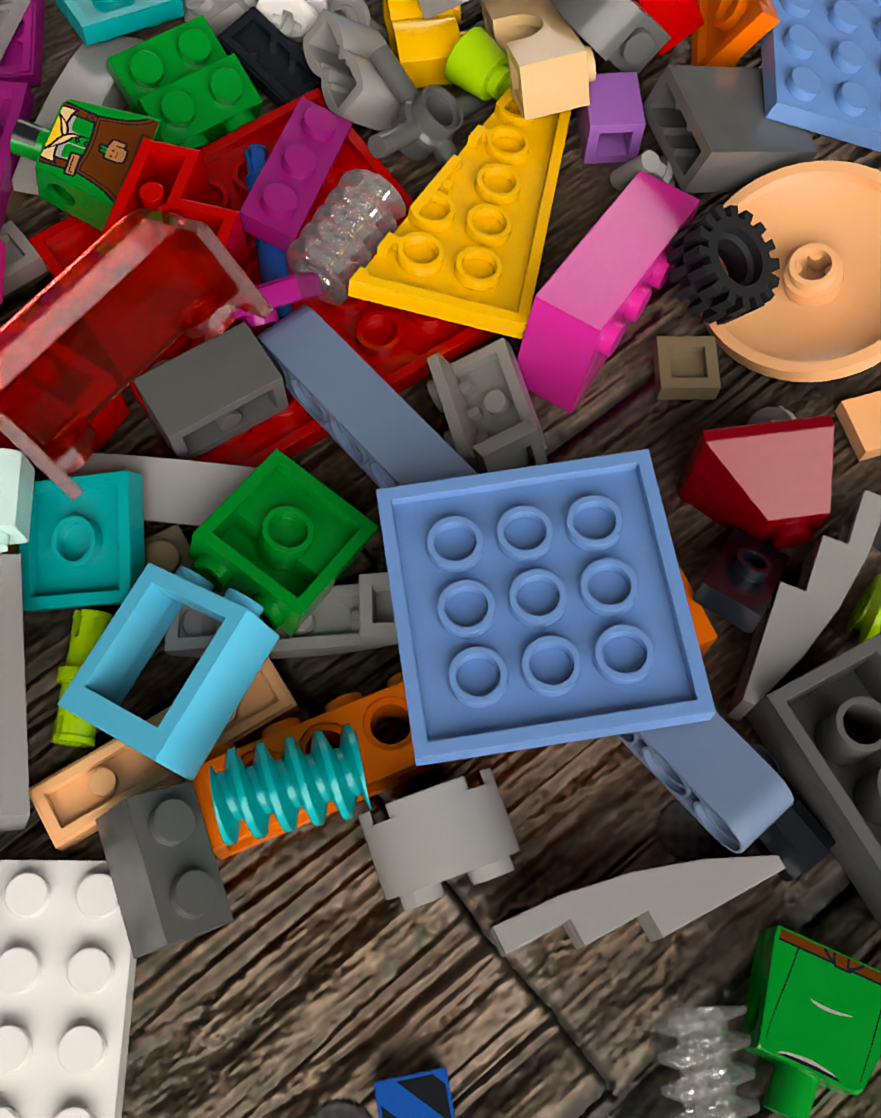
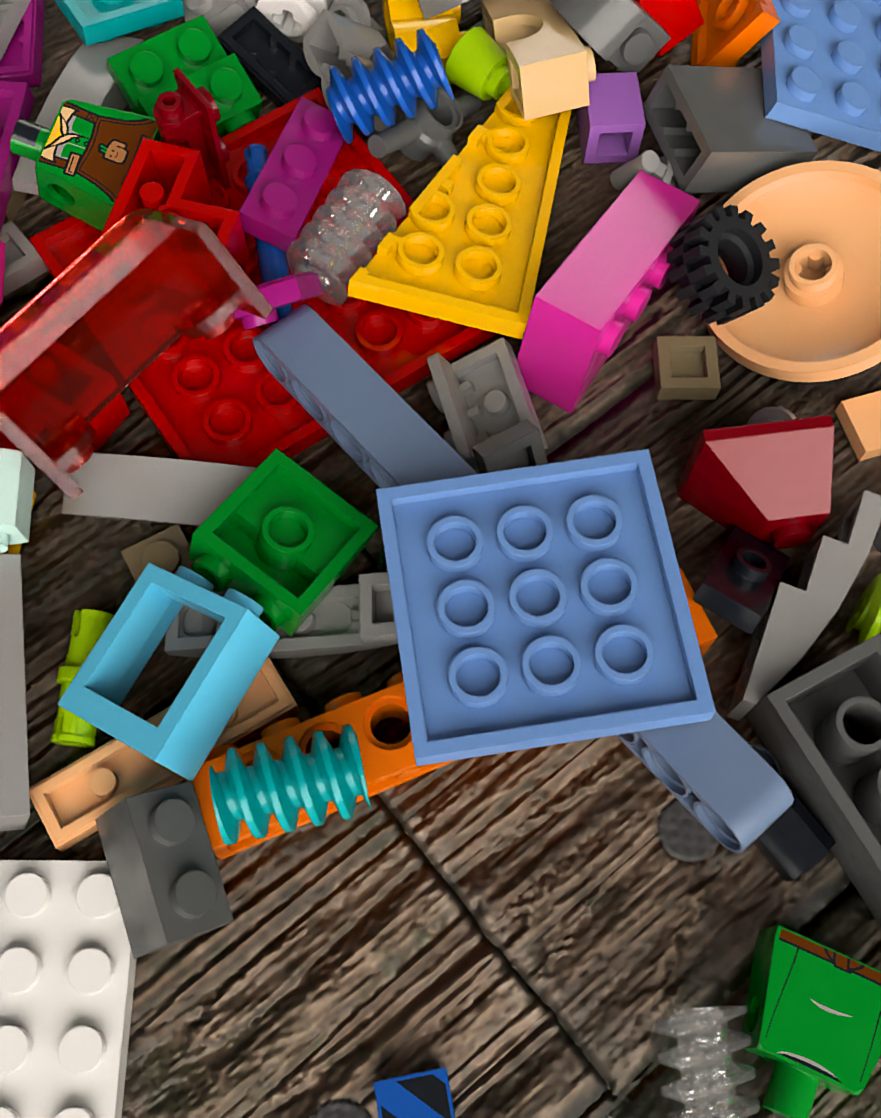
(86, 547): teal plate -> none
(189, 121): none -> dark red hinge
(212, 392): dark grey brick -> none
(387, 86): none -> blue piece
(440, 837): light grey brick -> none
(658, 897): light grey slope -> none

